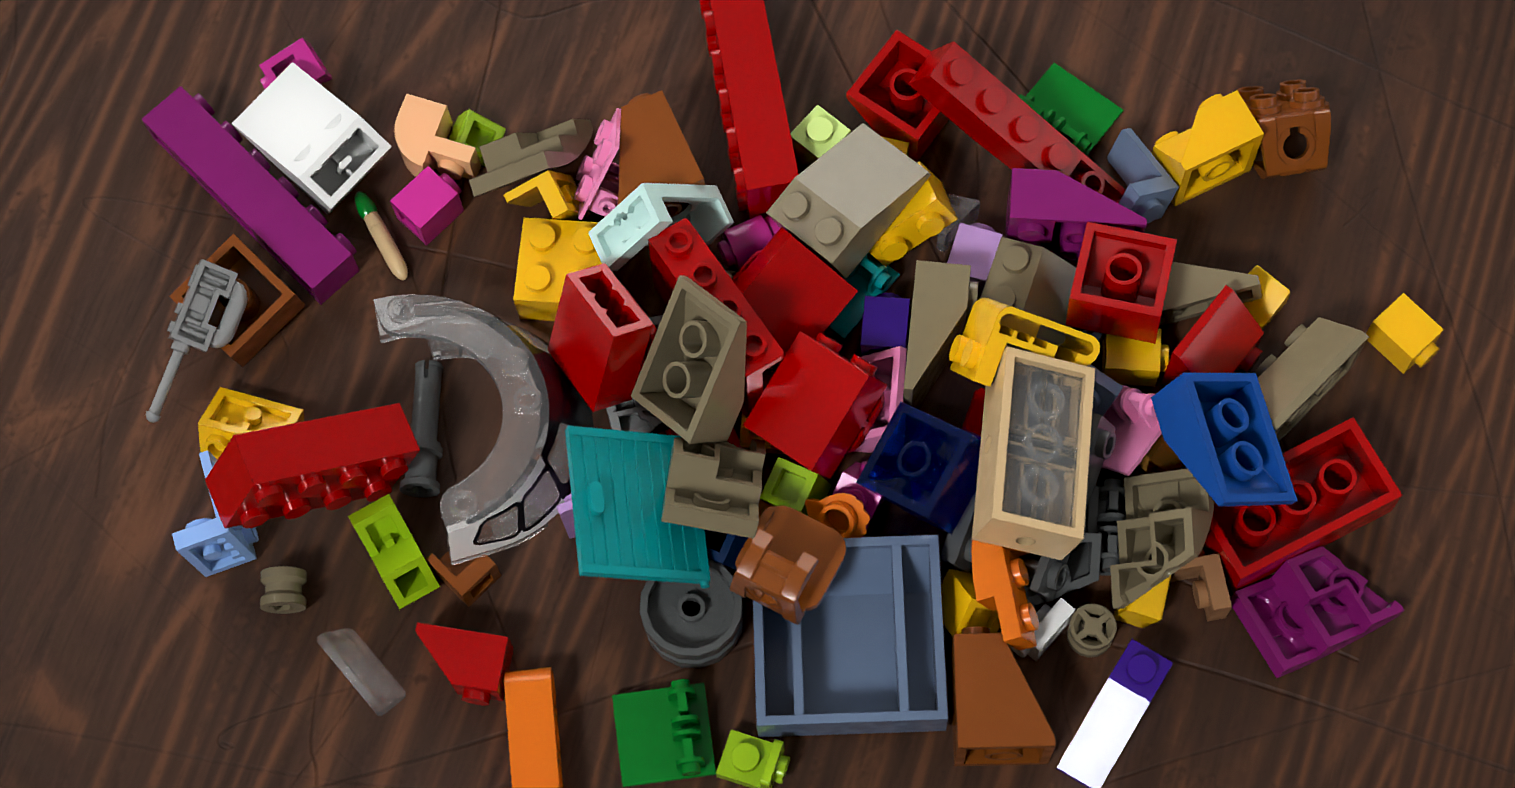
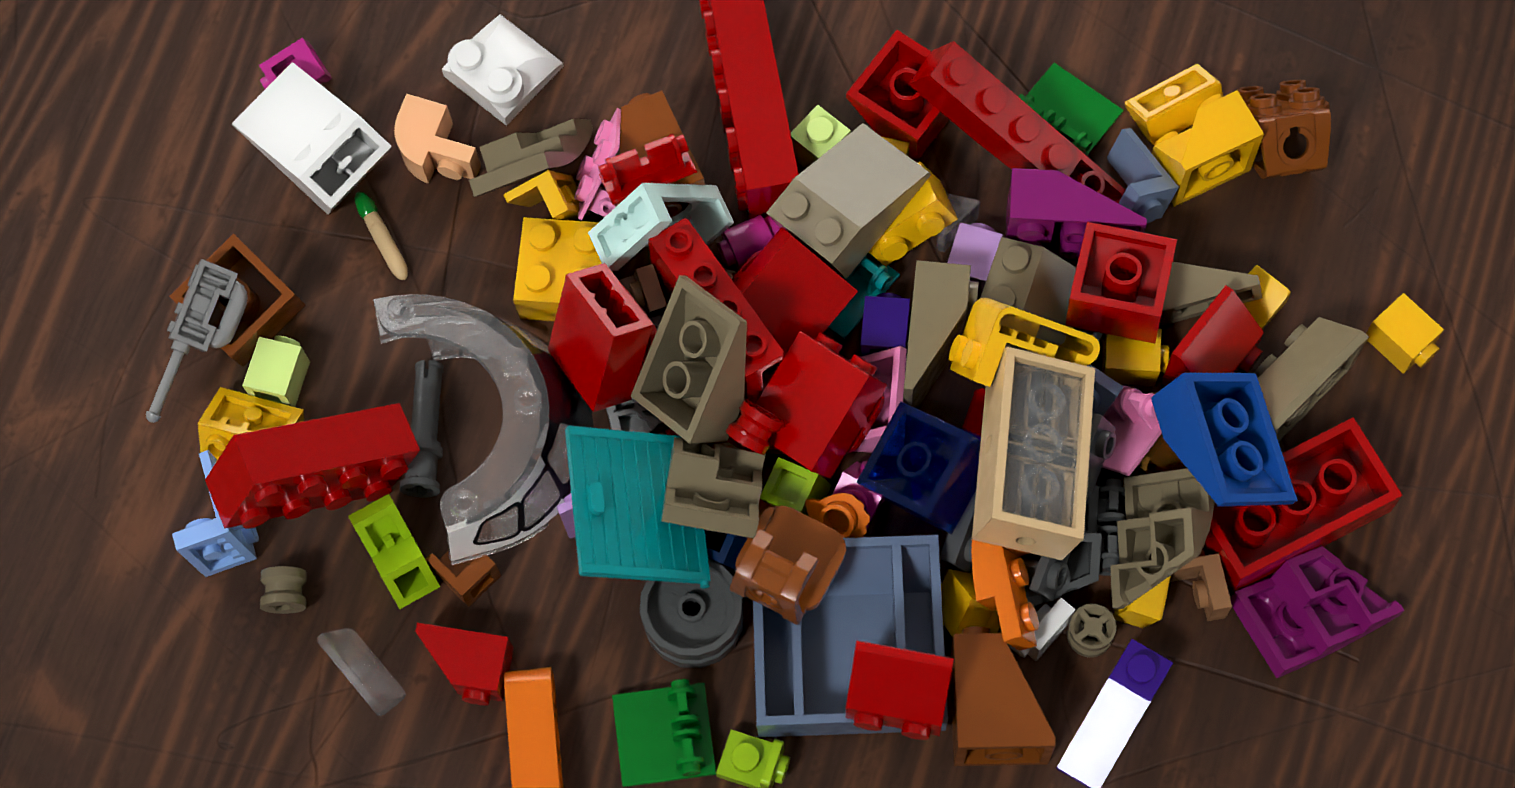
(251, 194): magenta brick -> none
(277, 370): none -> yellowish green brick
(428, 204): dark pink brick -> none
(475, 131): lime slope -> none
(501, 68): none -> white slope
(646, 290): none -> medium nougat bracket
(665, 163): none -> red hinge
(754, 427): none -> red wheel
(898, 690): none -> red slope
(1172, 103): none -> yellow slope

